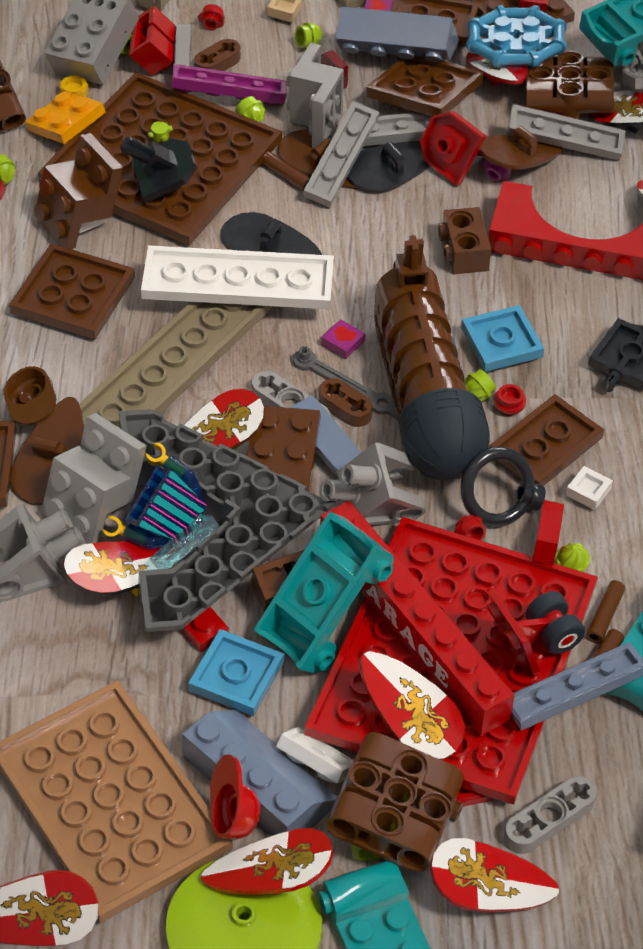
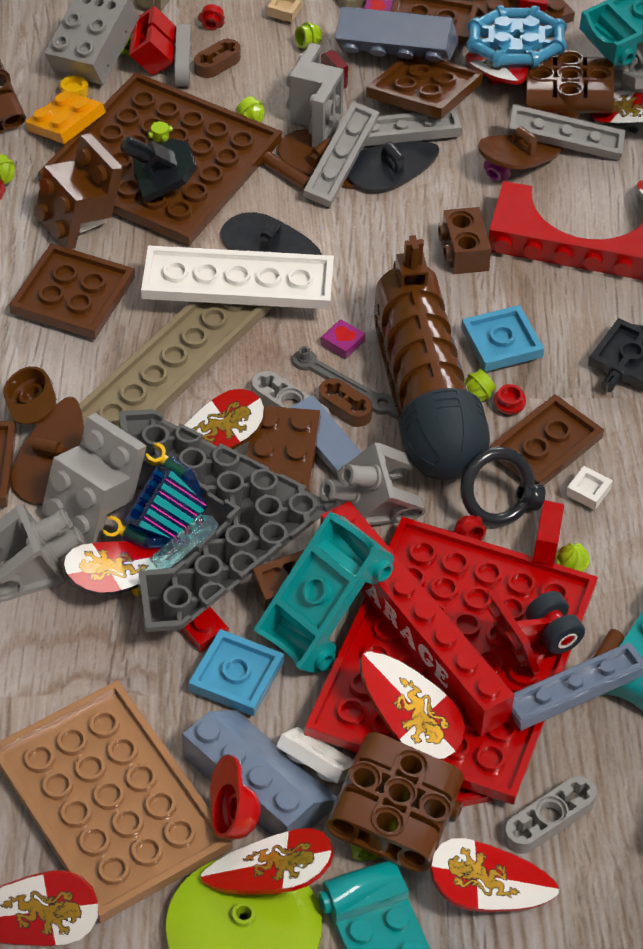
(228, 84): magenta plate -> none
(451, 145): red piece -> none
(605, 611): reddish brown piece -> none

